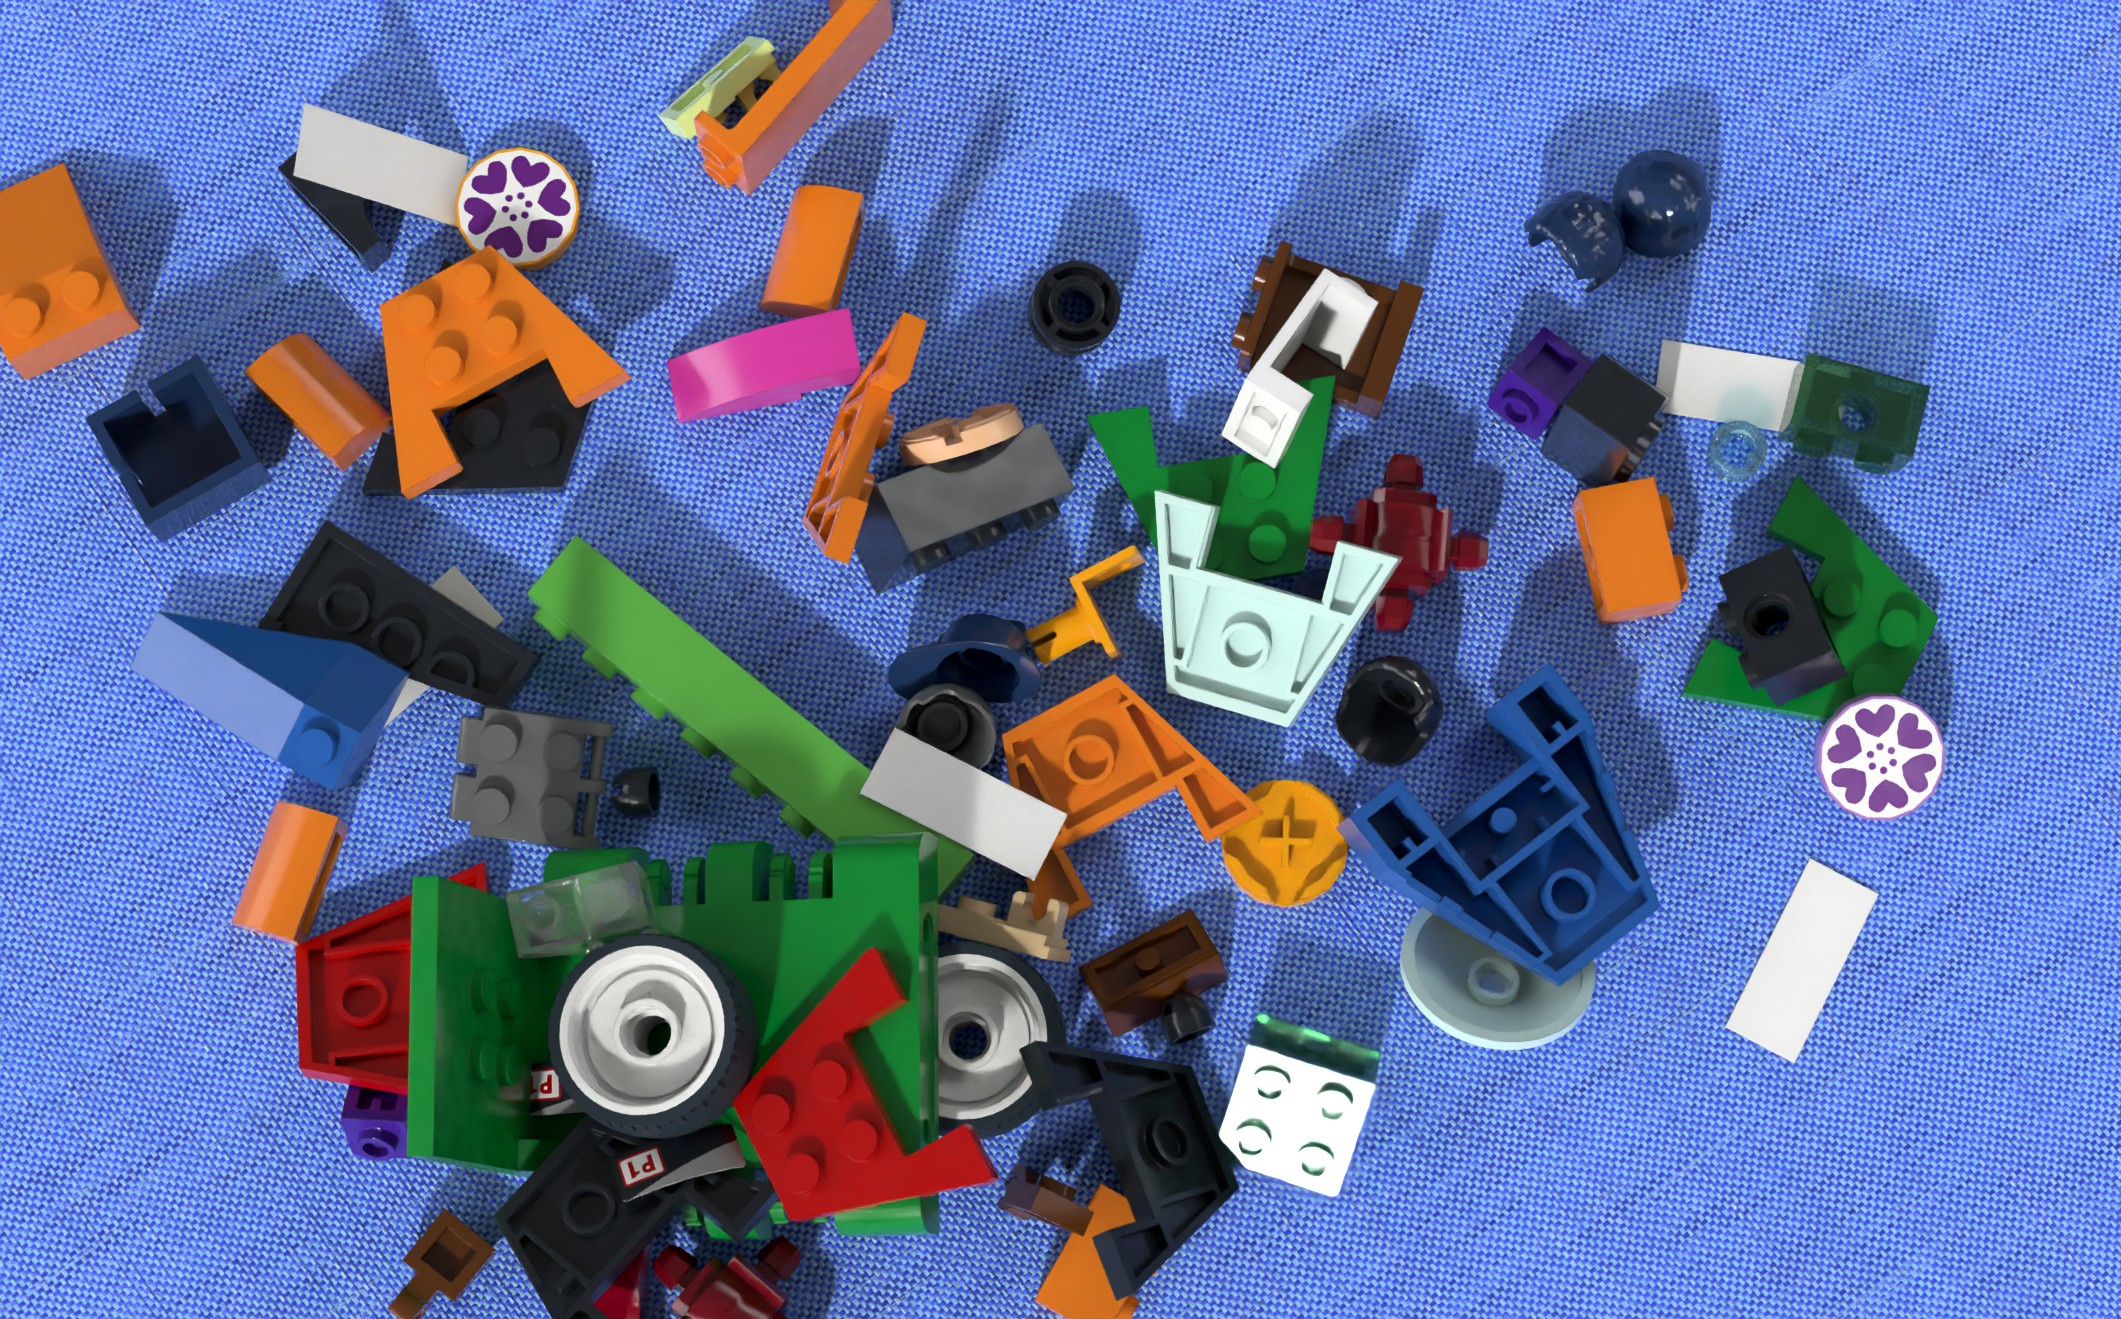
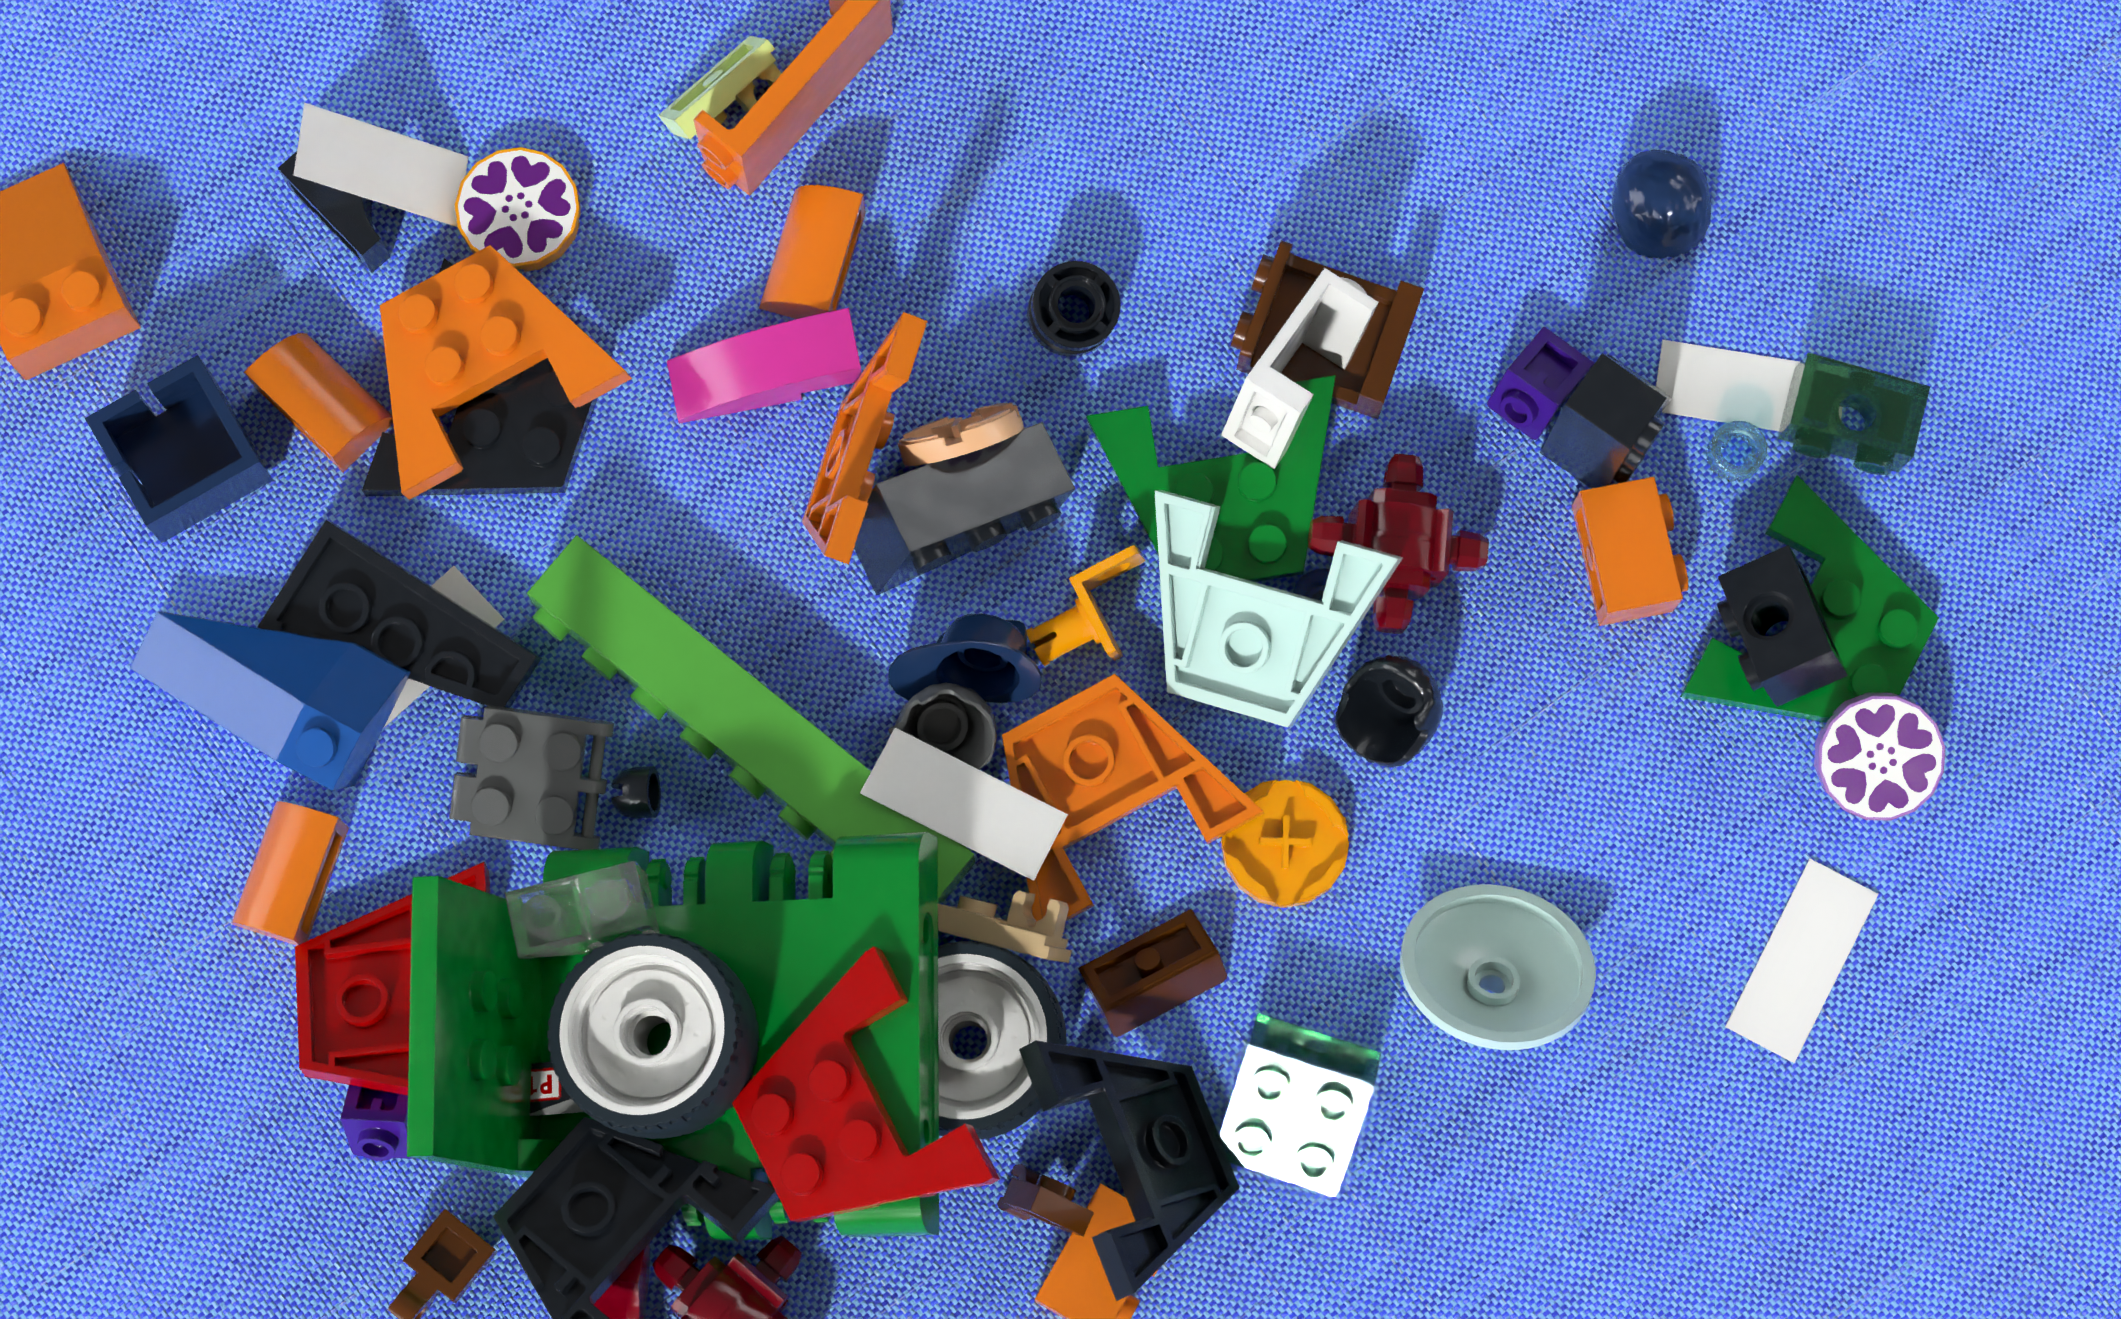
(676, 1159): sticker -> none
(1185, 1018): black hinge -> none
(1535, 860): blue wedge -> none
(1584, 234): dark blue hair -> none

